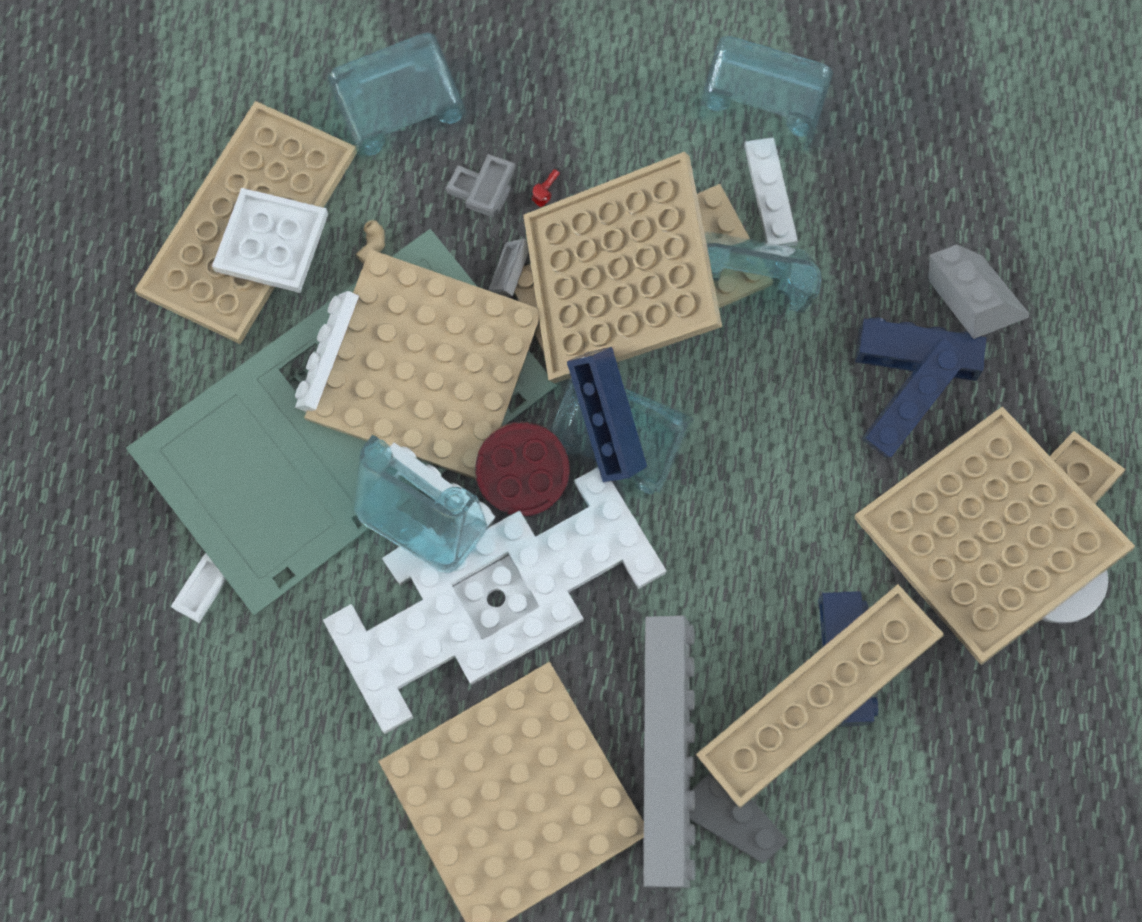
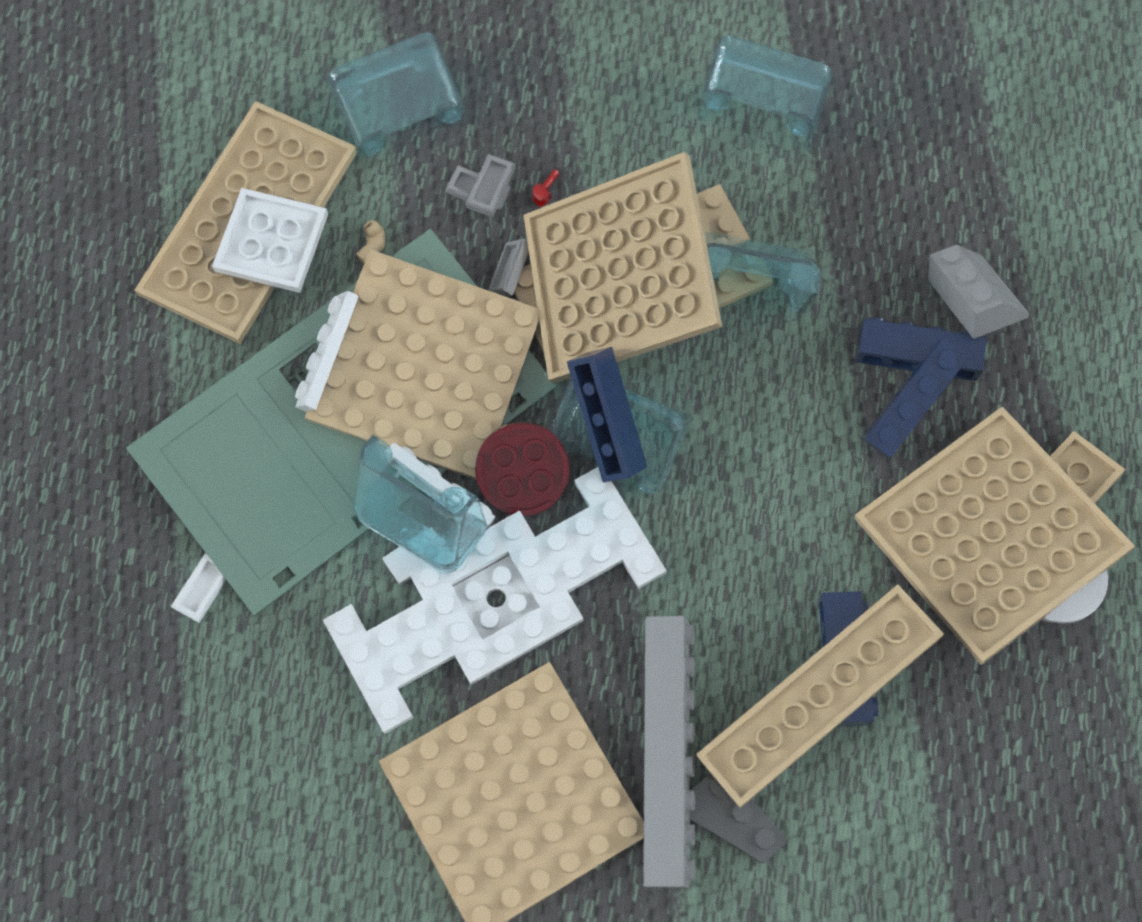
(770, 192): white plate -> none

